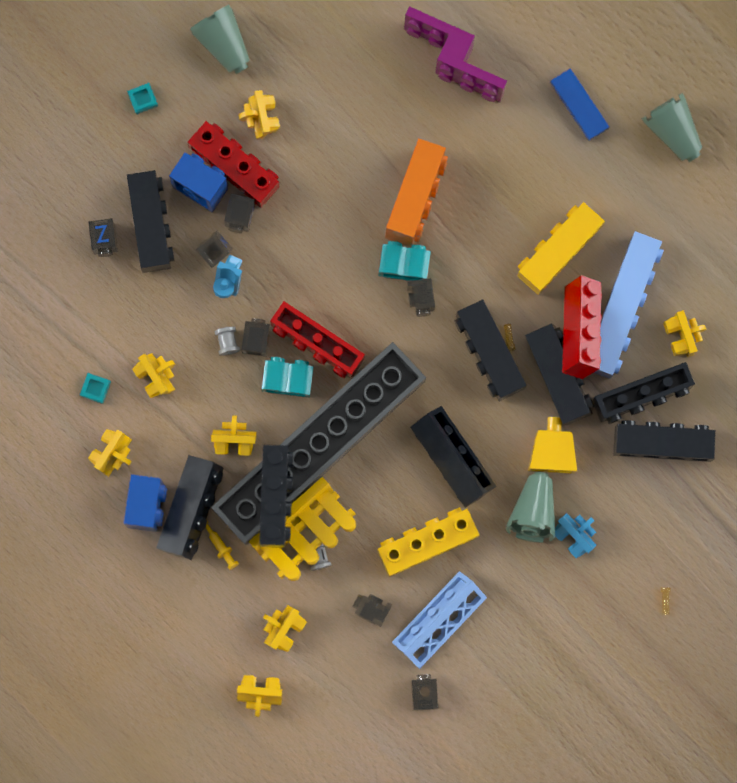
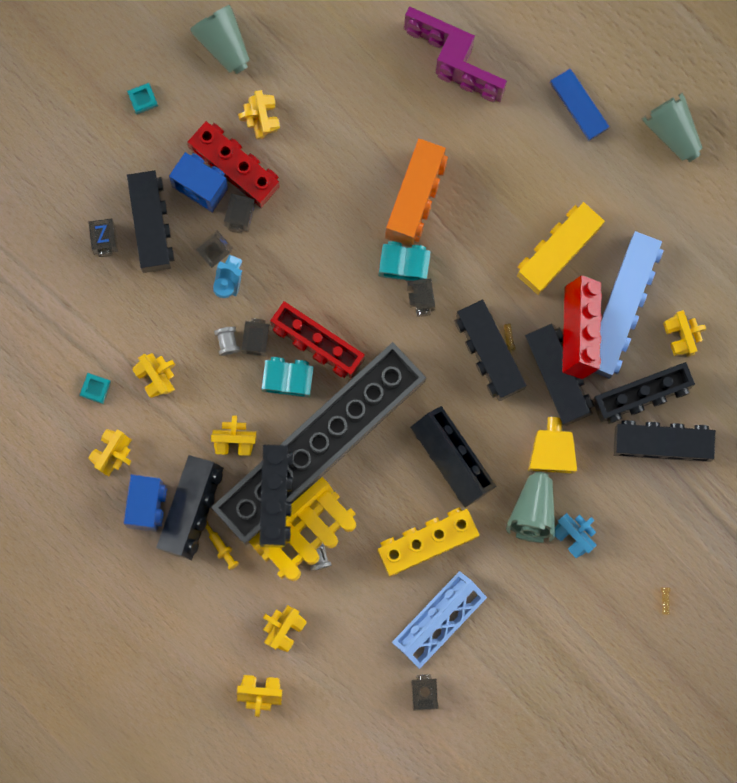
(371, 609): clear smoke brick -> none

